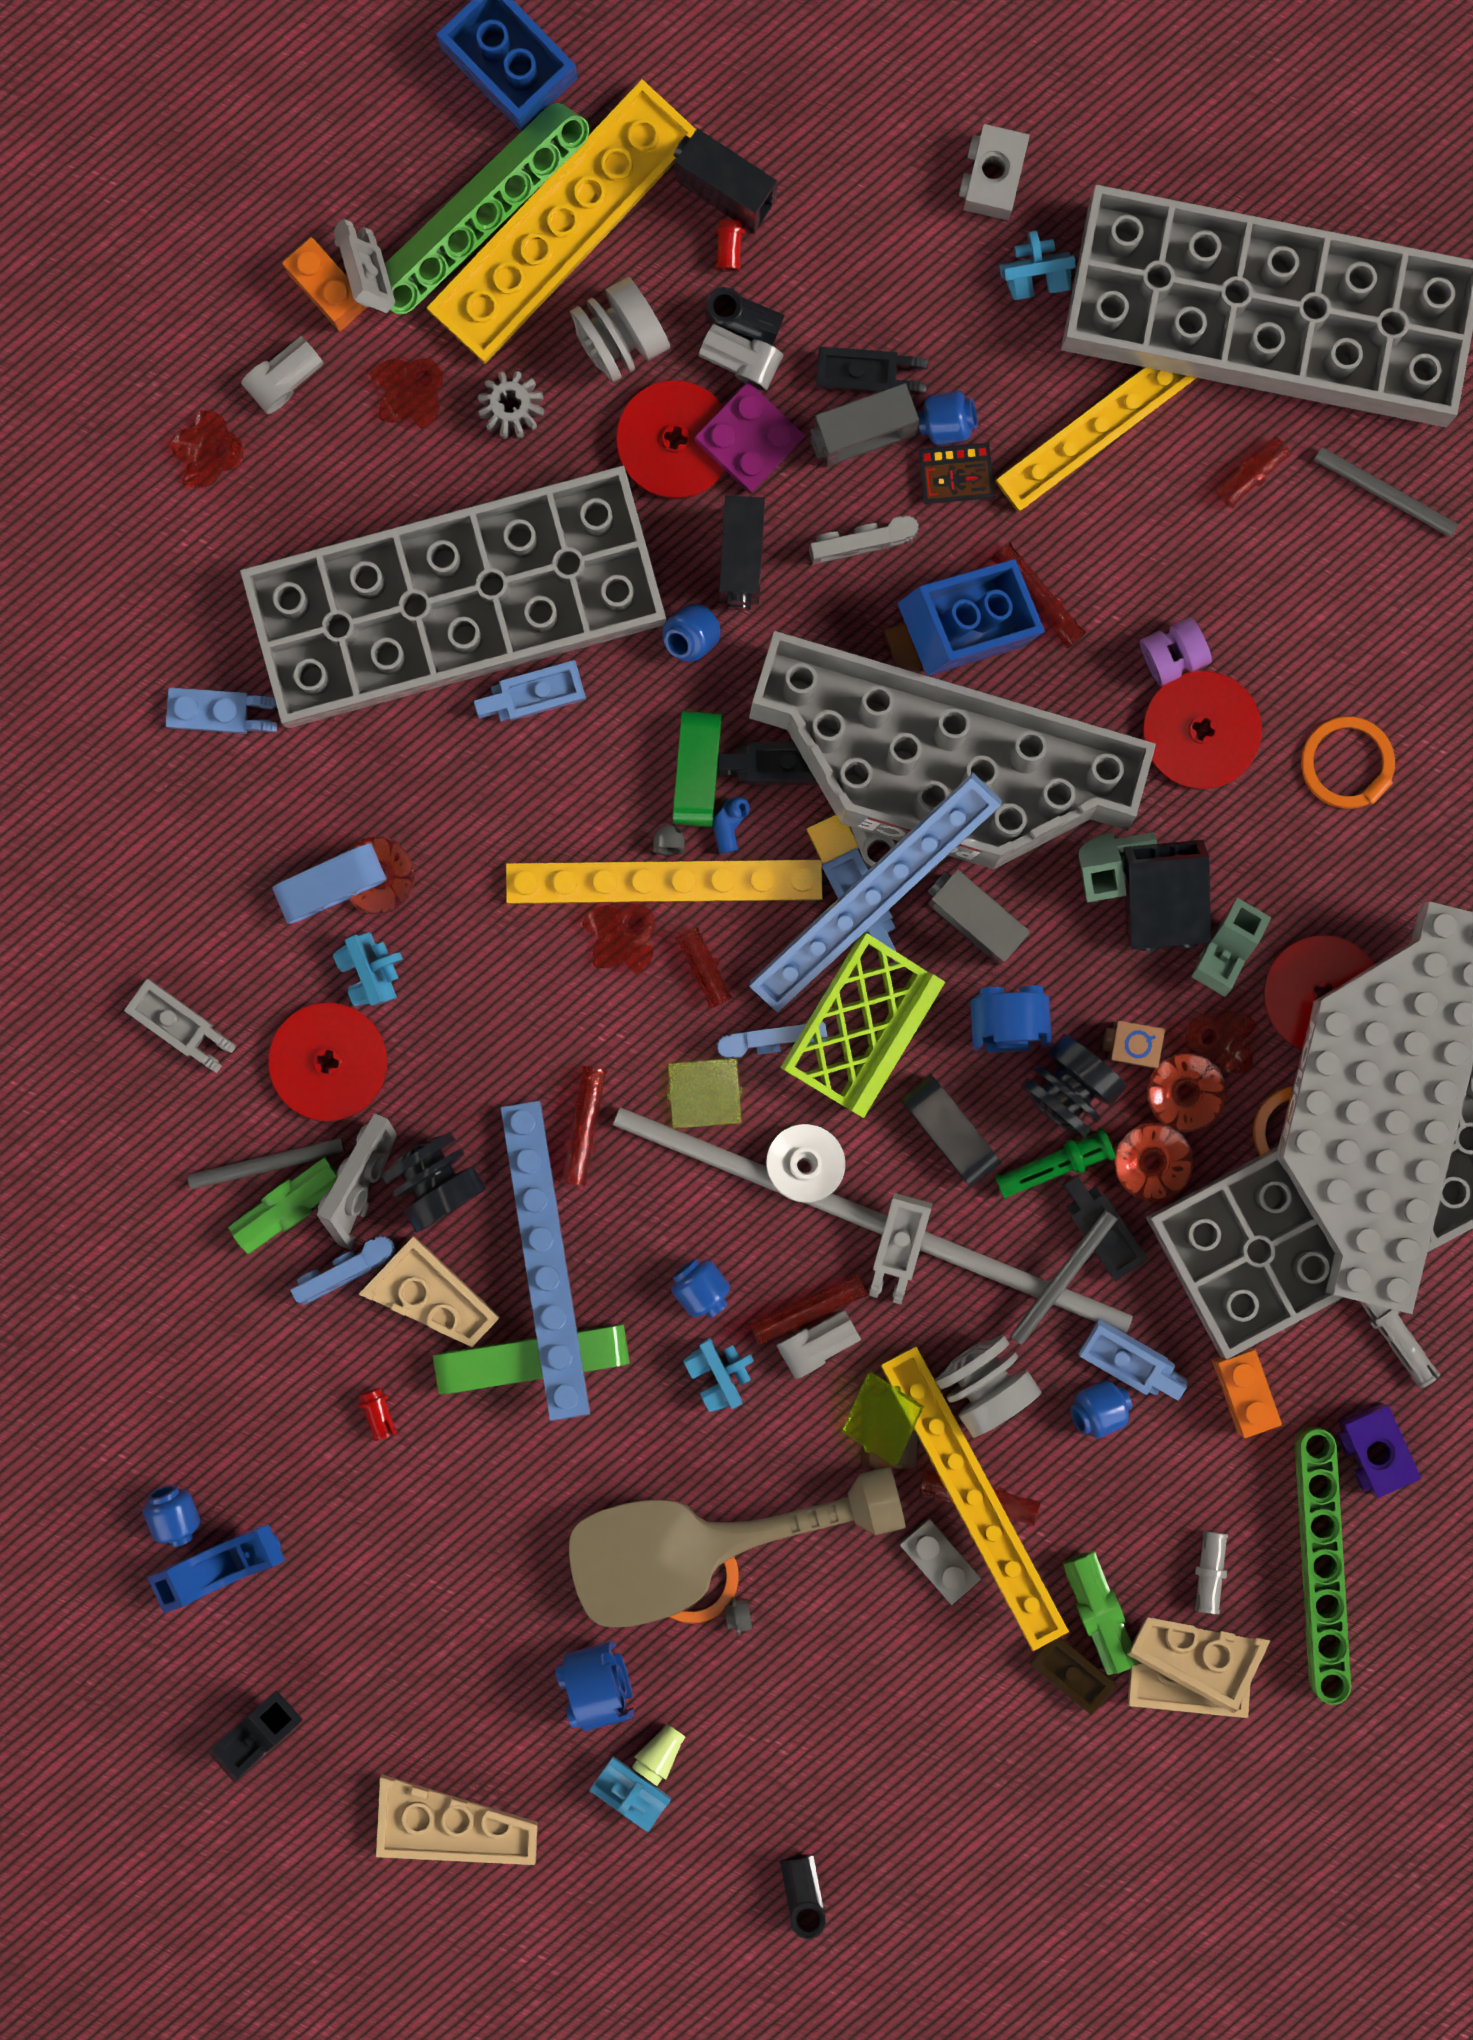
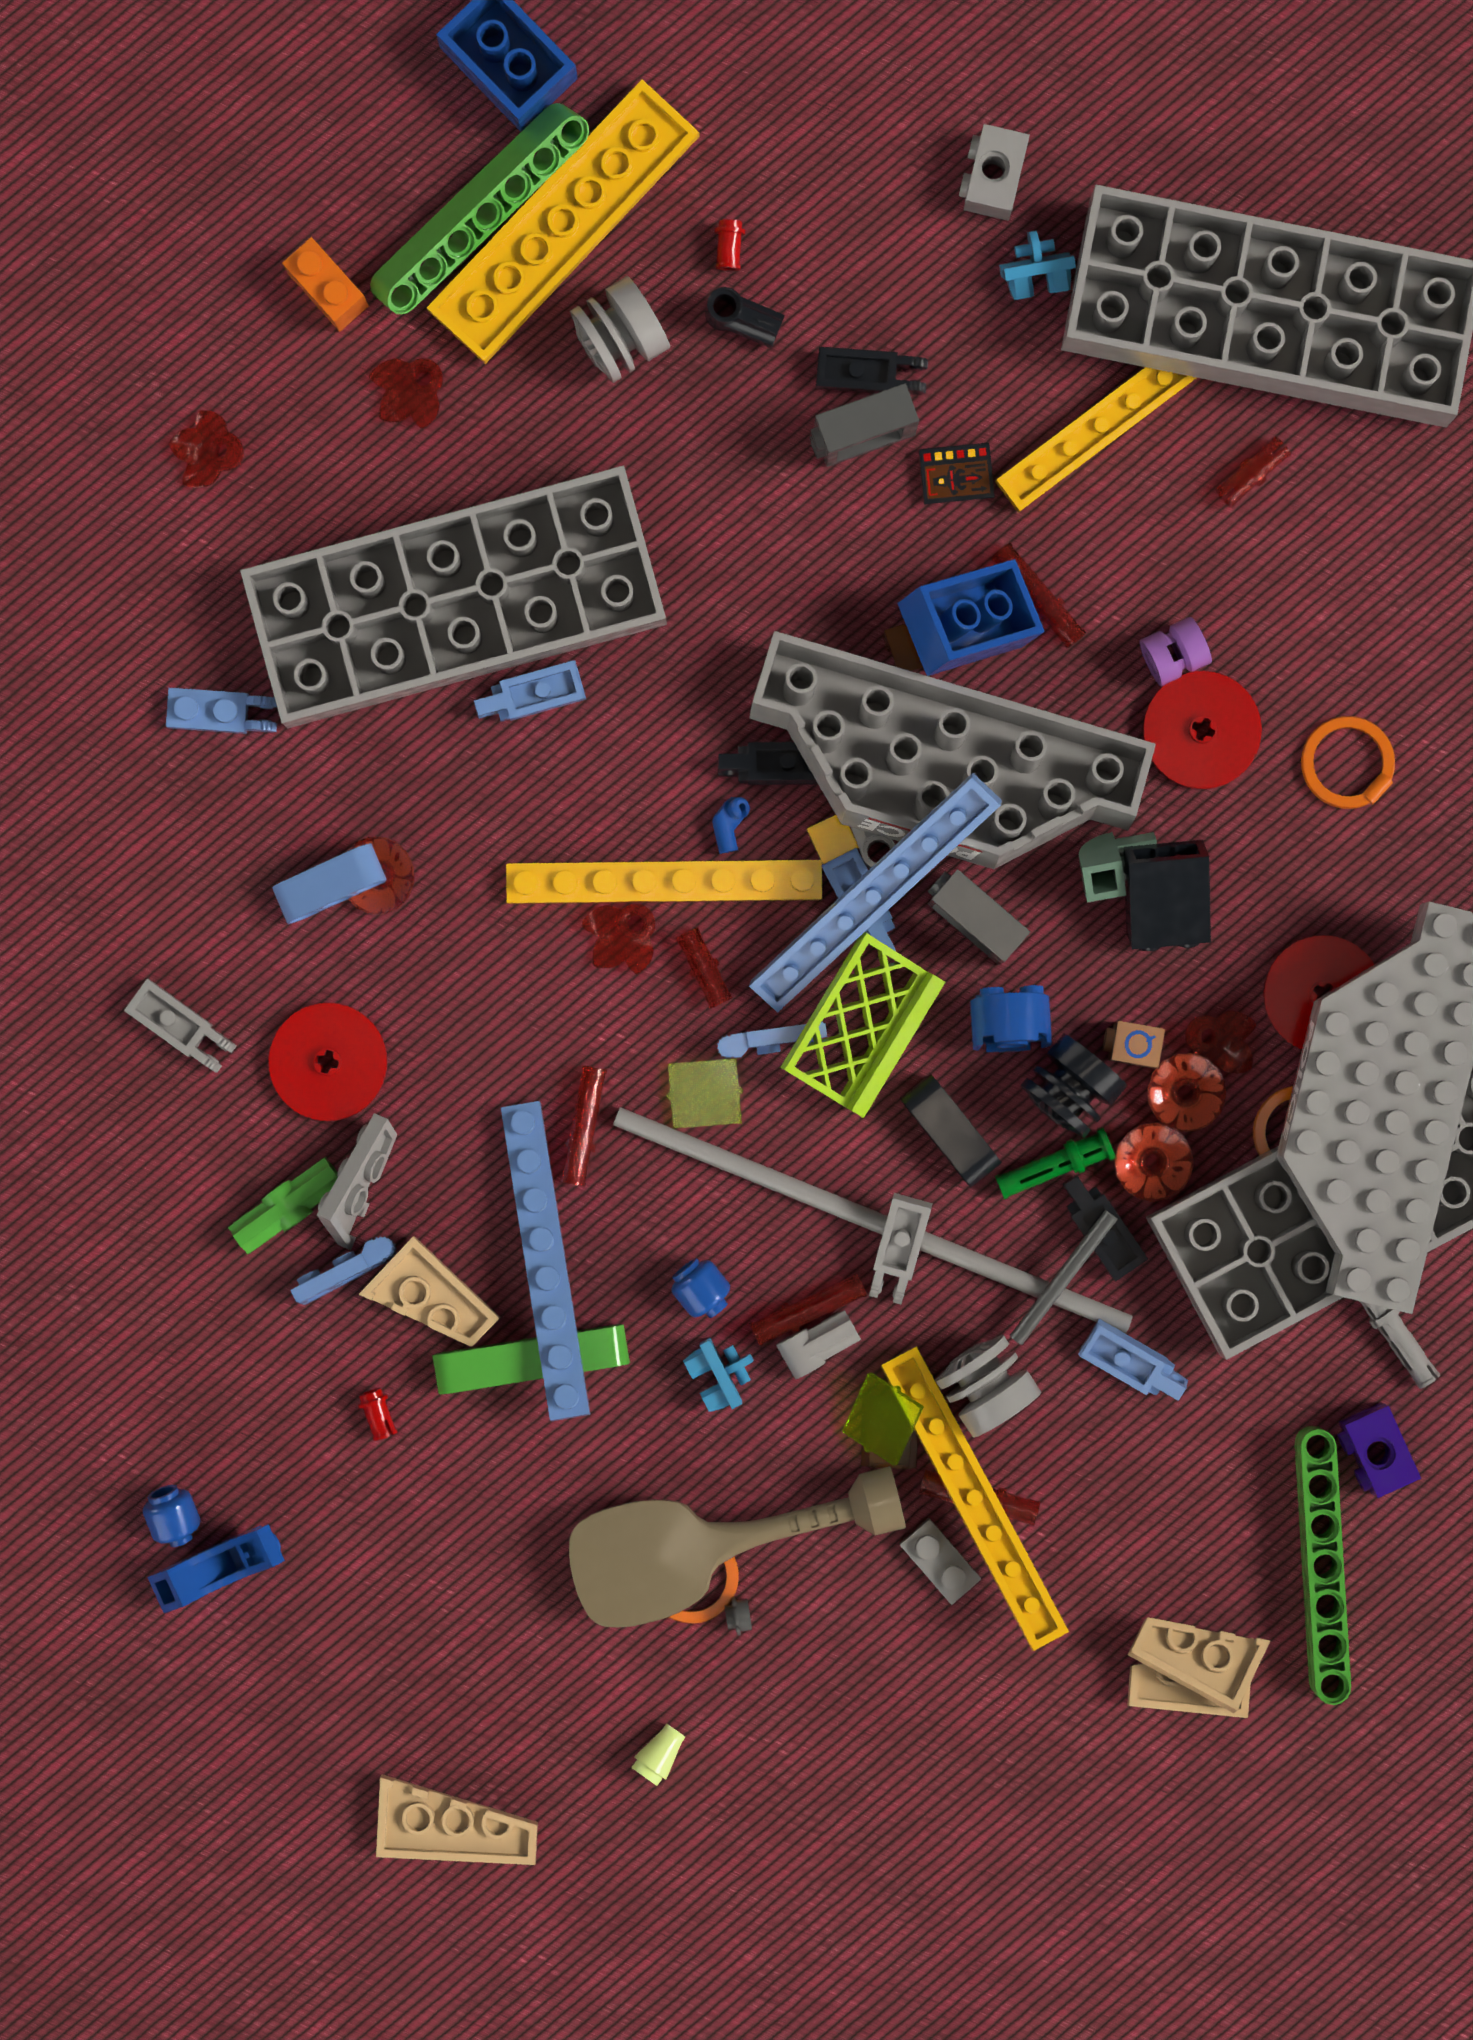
(255, 1735): black brick -> none
(266, 1163): dark grey bar -> none
(274, 381): light grey piece -> none
(364, 266): light grey hinge -> none
(373, 967): dark azure hips -> none
(433, 1181): black wheel -> none
(525, 398): light grey gear -> none
(595, 1687): blue brick -> none
(630, 1794): dark azure hips -> none
(647, 454): red piece -> none
(668, 841): dark grey hinge -> none
(691, 632): blue head -> none
(697, 768): green beam -> none
(724, 179): black brick -> none
(741, 551): black brick -> none
(748, 359): light grey piece -> none
(749, 438): magenta plate -> none
(803, 1892): black piece -> none
(817, 1148): white dish -> none
(865, 540): light grey hinge -> none
(948, 418): blue head -> none
(1073, 1674): dark brown plate -> none
(1099, 1612): bright green piece -> none
(1101, 1409): blue head -> none
(1211, 1572): light grey pin -> none
(1230, 946): sand green brick -> none
(1247, 1393): orange brick -> none
(1385, 492): dark grey bar -> none

